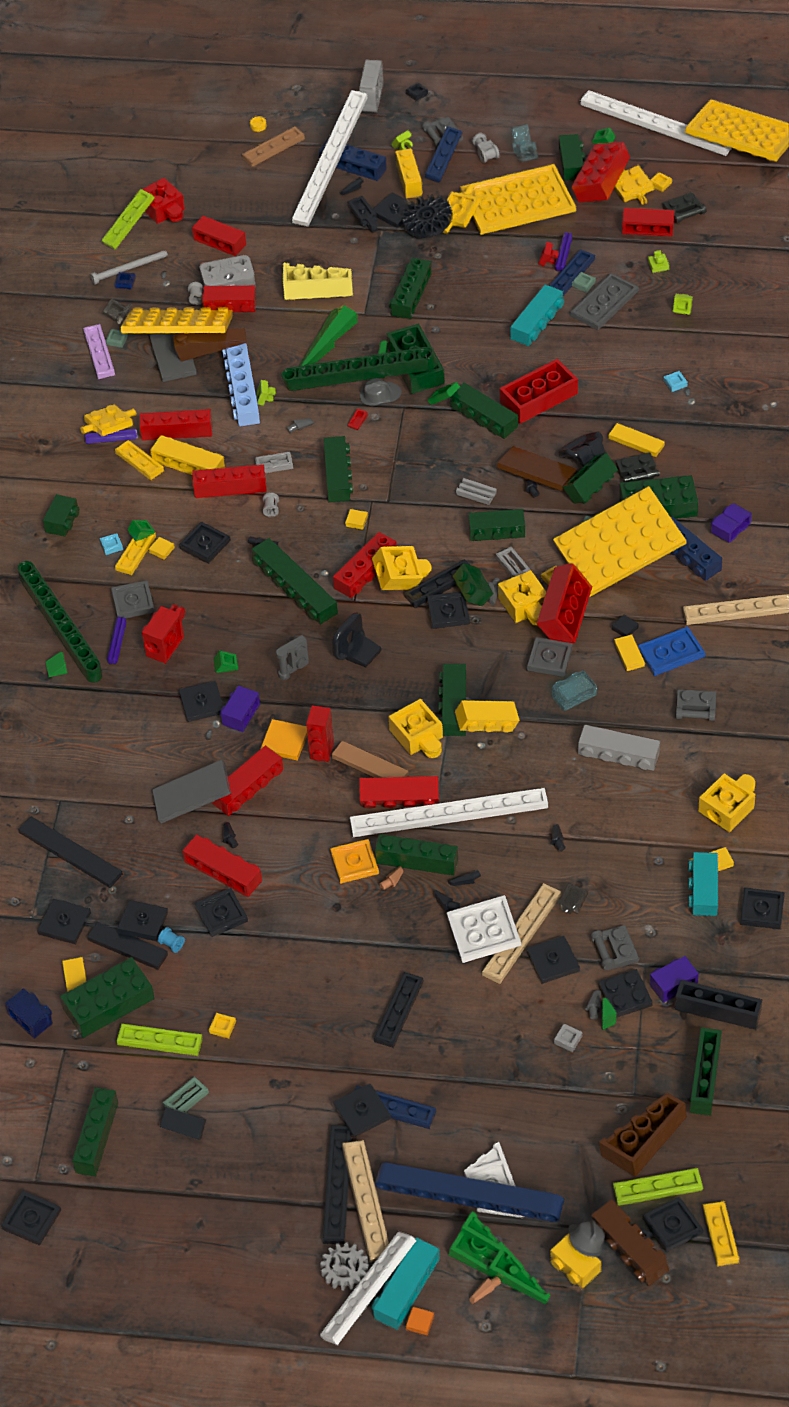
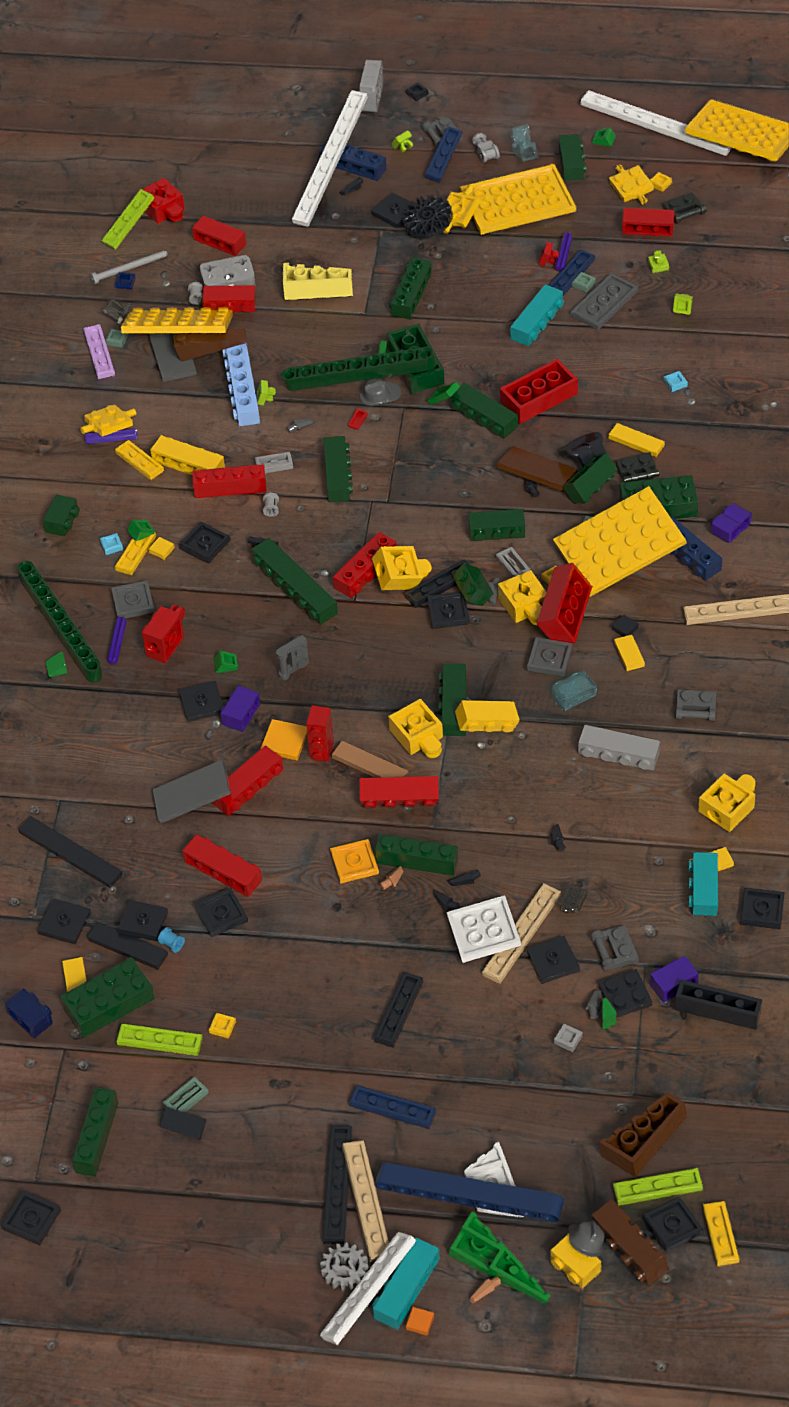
(176, 424): red brick -> none
(229, 835): black bar -> none
(258, 124): yellow tile -> none
(273, 146): medium nougat tile -> none
(336, 325): green wedge -> none
(356, 519): yellow tile -> none
(361, 649): black piece -> none
(362, 1110): black plate -> none
(364, 213): black hinge -> none
(408, 173): yellow brick -> none
(448, 812): white plate -> none
(478, 489): light grey tile -> none
(601, 172): red brick -> none
(671, 651): blue tile -> none
(705, 1071): dark green brick -> none

